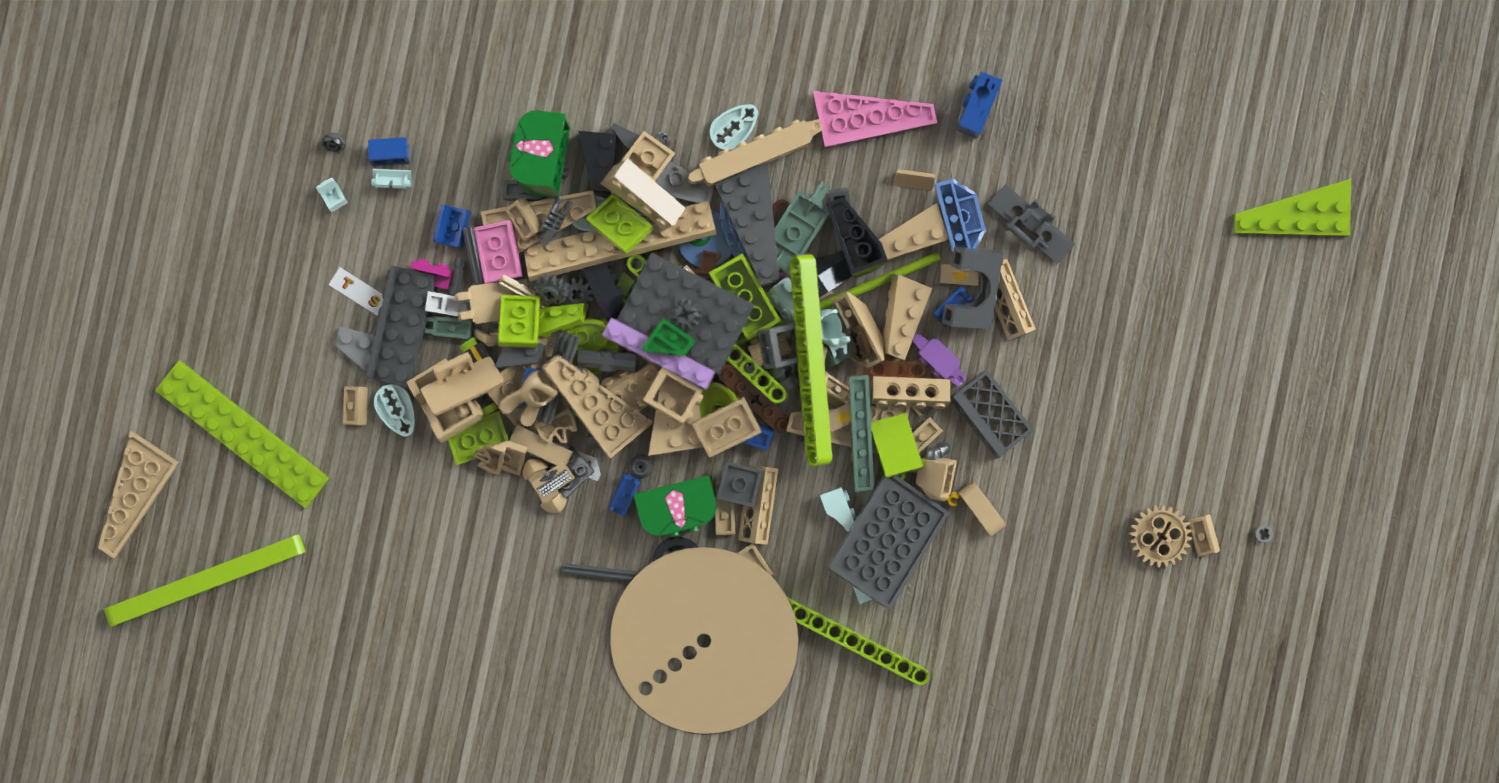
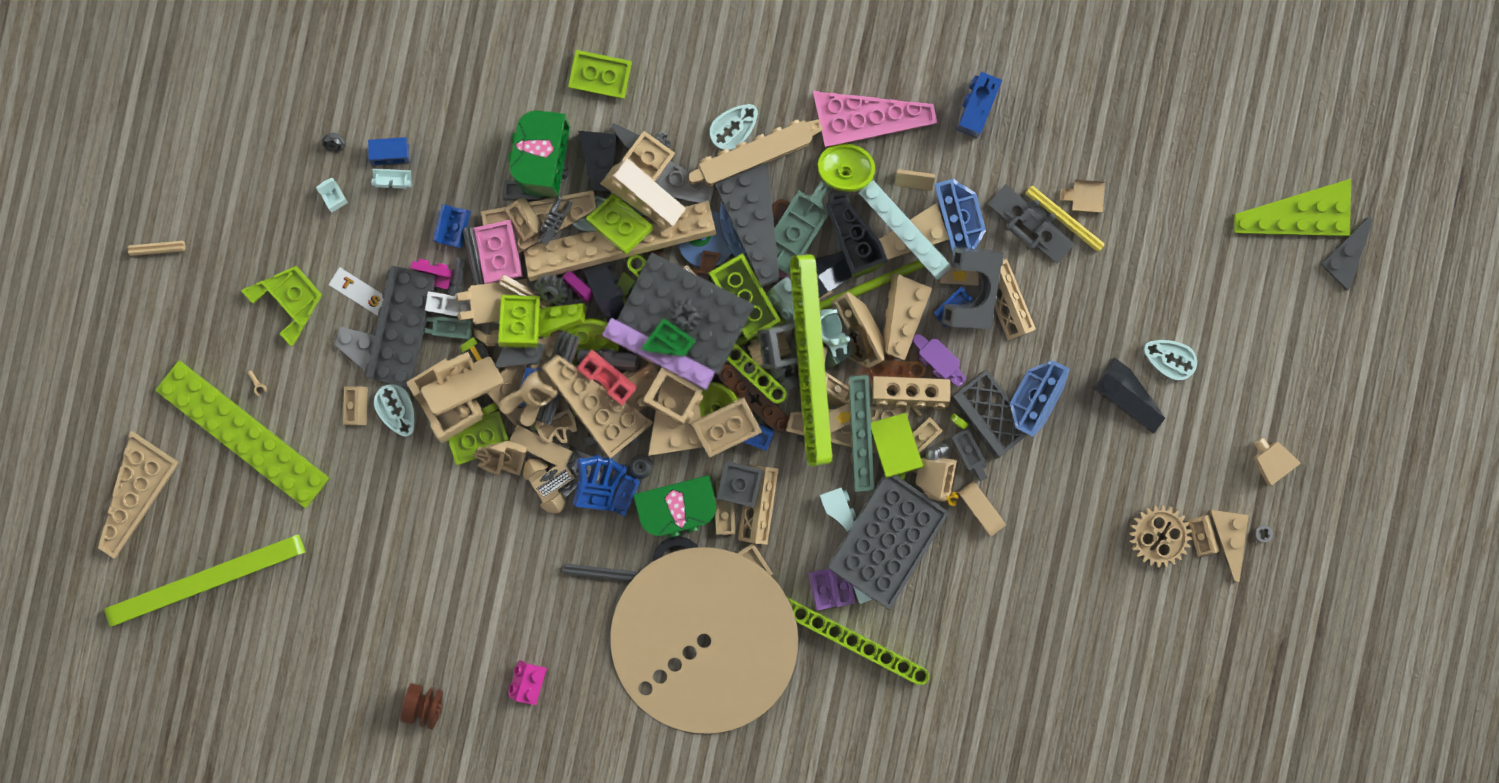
(156, 248): none -> tan axle
(256, 383): none -> tan hand
(294, 294): none -> lime wing
(421, 706): none -> copper wheel
(527, 682): none -> dark pink bracket
(577, 286): none -> magenta beam
(594, 494): none -> blue plate
(600, 74): none -> lime plate
(615, 382): none -> coral arch
(830, 590): none -> medium lavender slope
(848, 161): none -> lime dish
(905, 230): none -> light aqua arch
(959, 421): none -> lime tile
(970, 453): none -> dark grey hinge
(1038, 396): none -> medium blue wedge
(1065, 219): none -> light yellow axle
(1086, 195): none -> tan piece
(1126, 392): none -> black wedge
(1178, 350): none -> light aqua piece
(1232, 535): none -> tan wing
(1274, 461): none -> tan torso
(1345, 258): none -> dark grey wing

